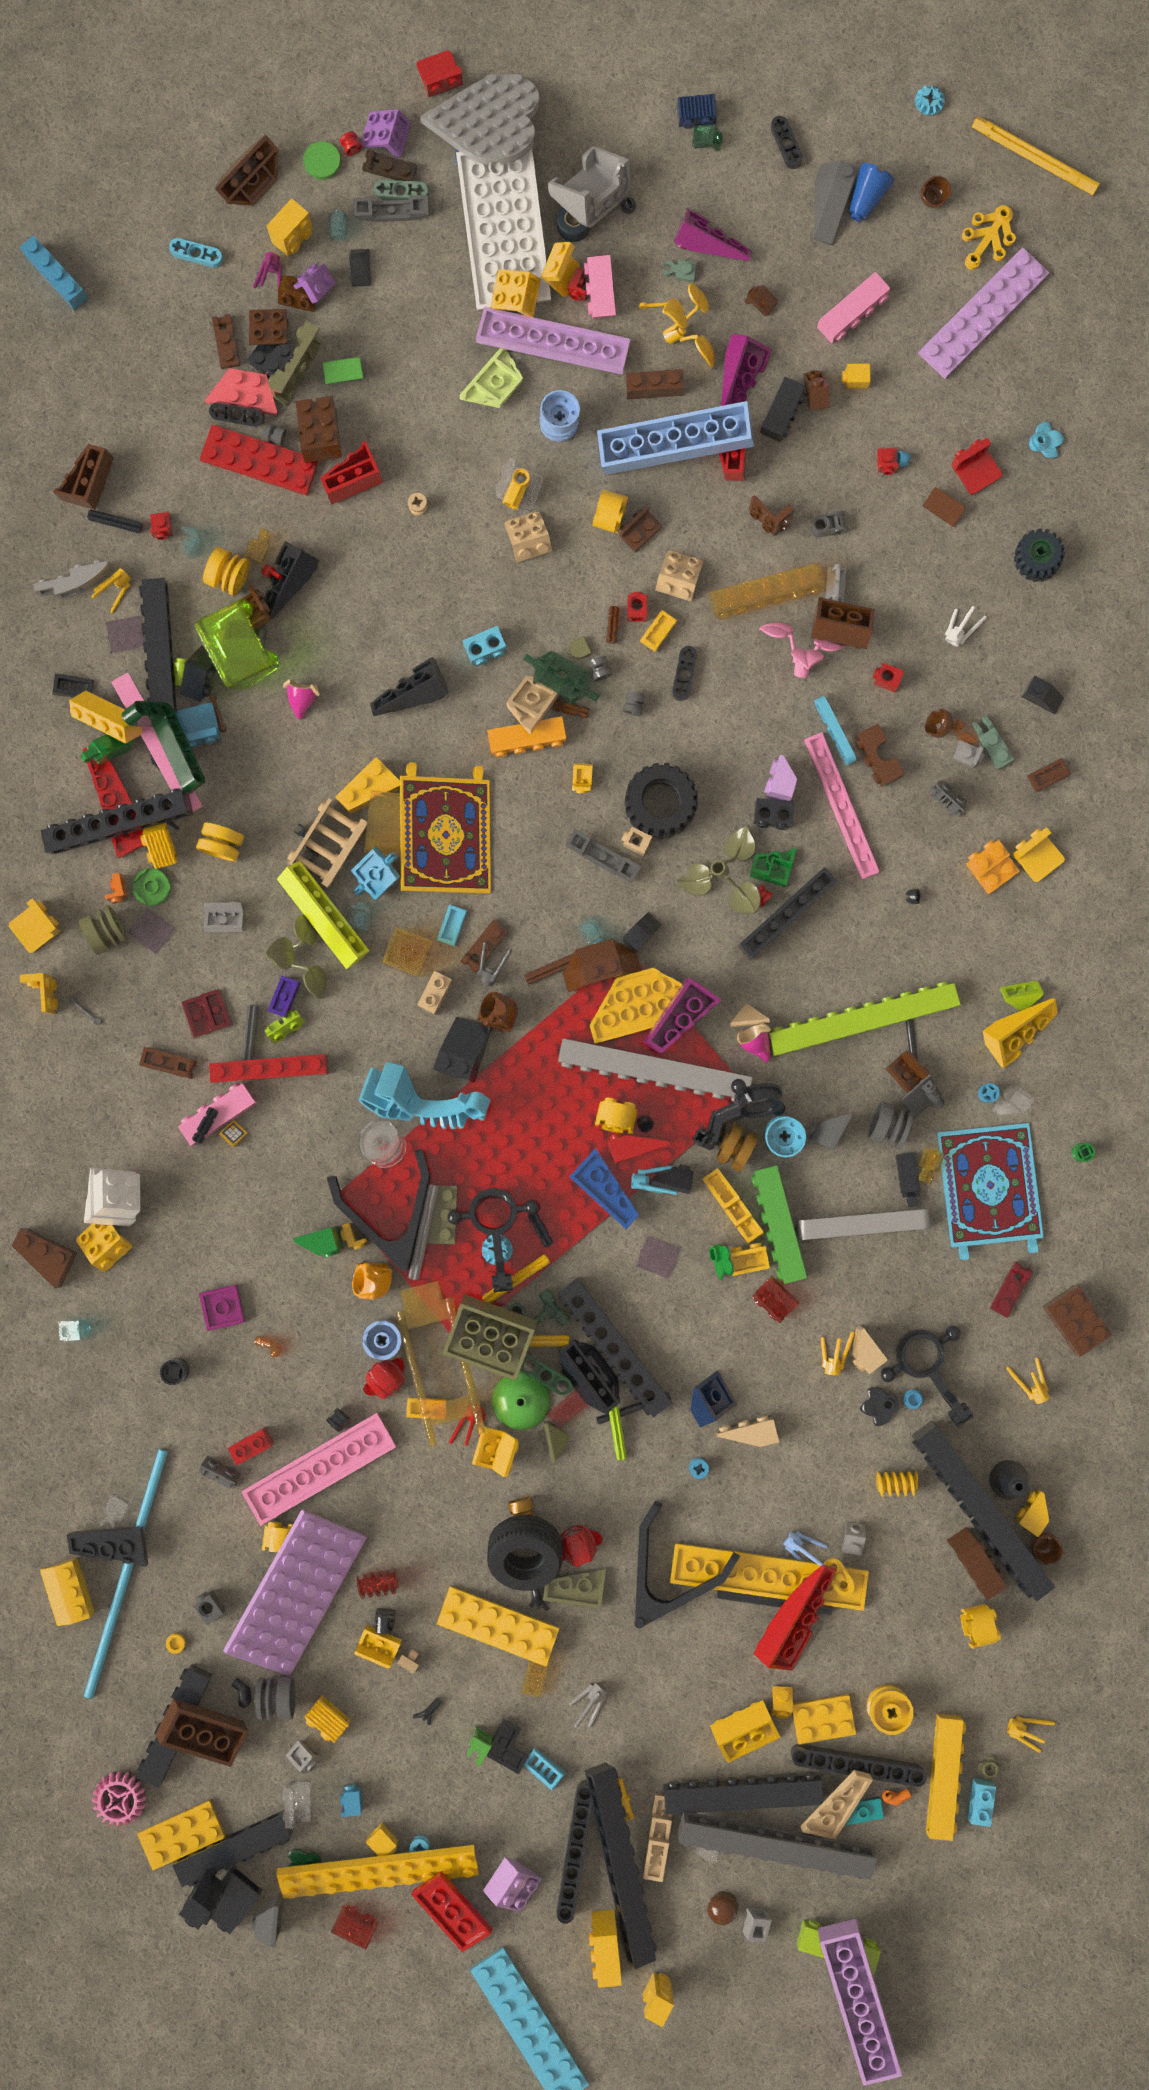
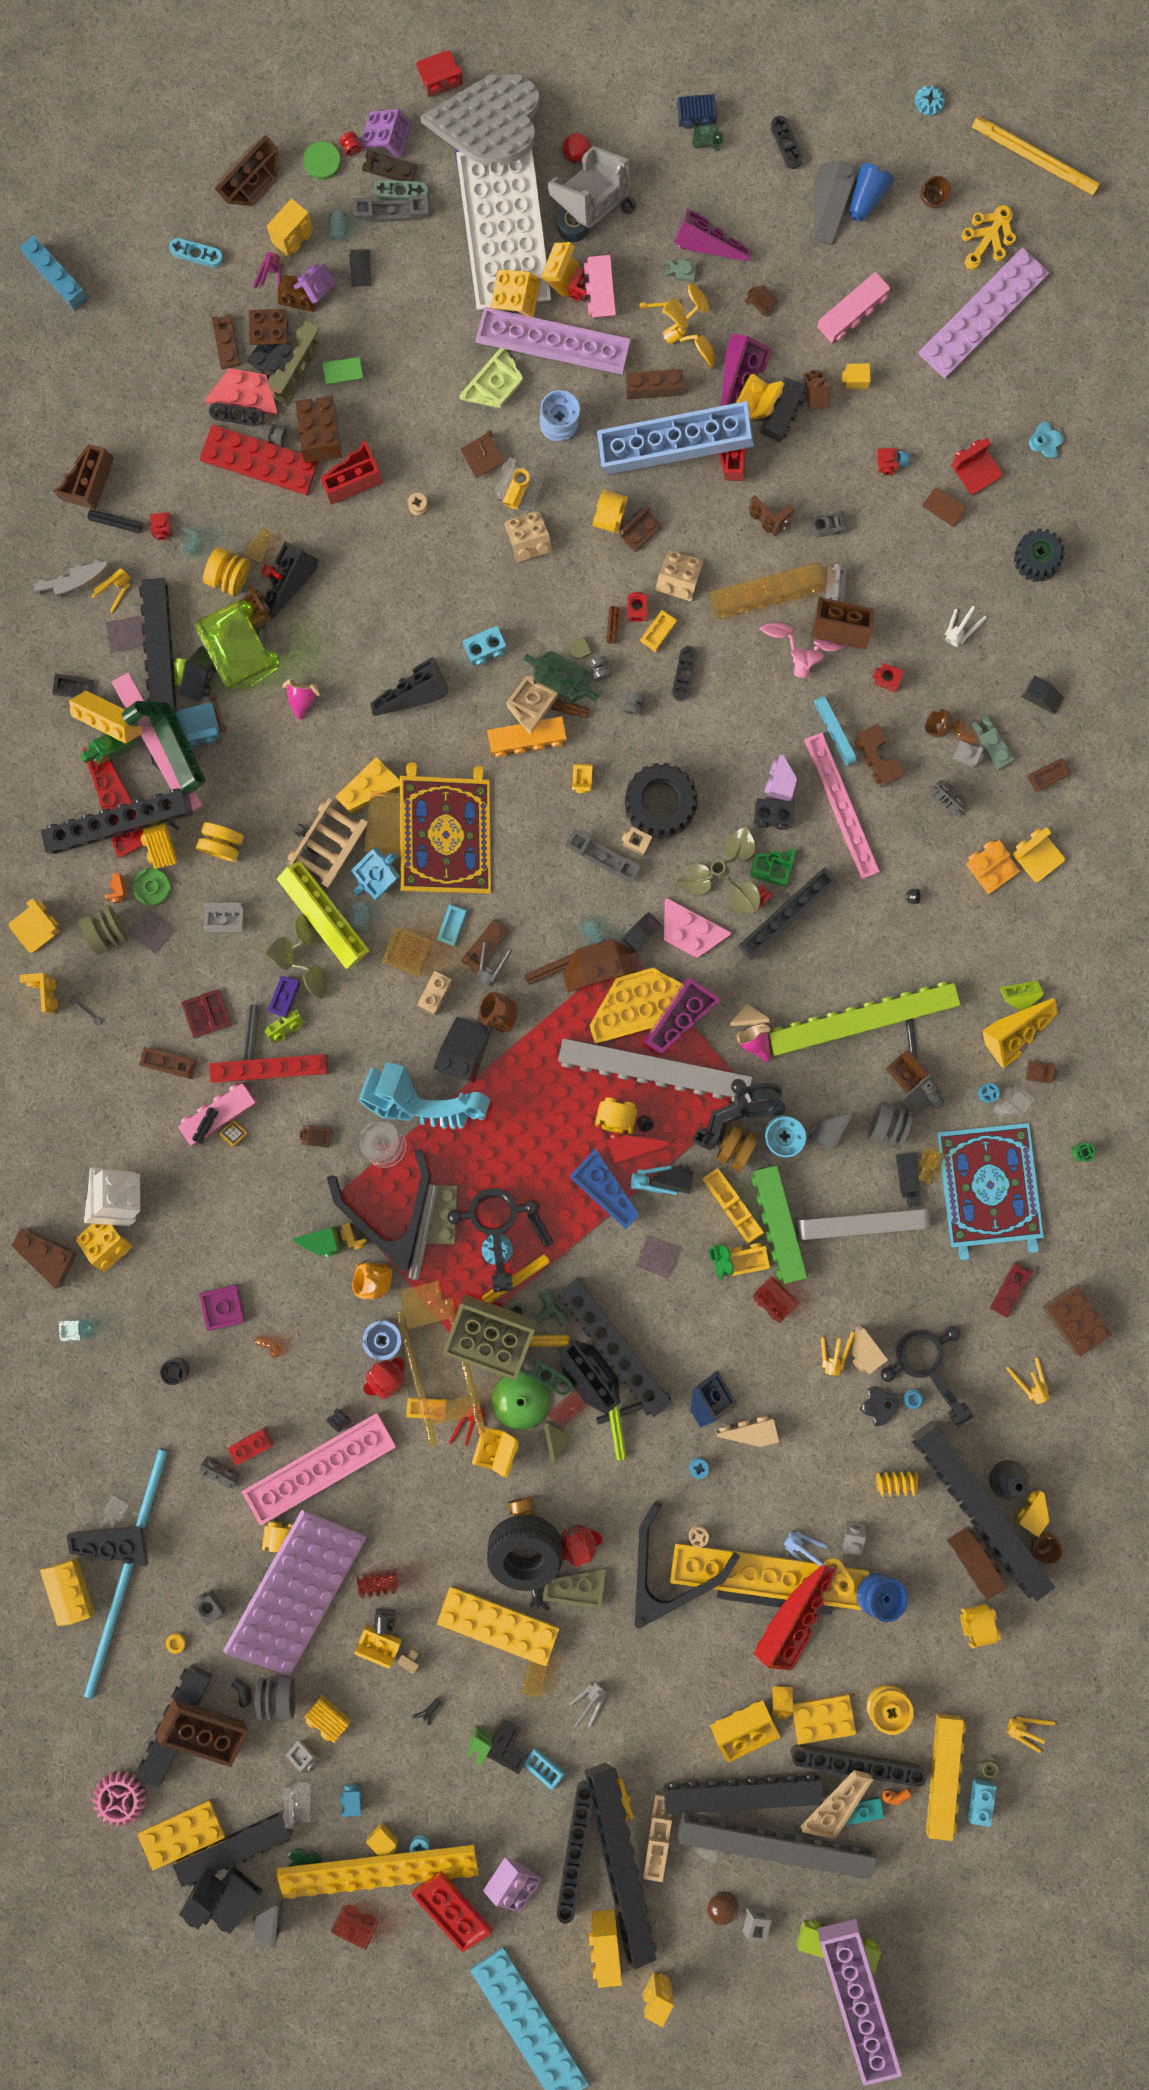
(315, 1136): none -> reddish brown bracket
(482, 454): none -> reddish brown hat
(575, 146): none -> red hair
(690, 931): none -> bright pink wing
(699, 1539): none -> tan wheel
(760, 396): none -> yellow bracket
(882, 1597): none -> blue wheel
(1041, 1072): none -> reddish brown bracket

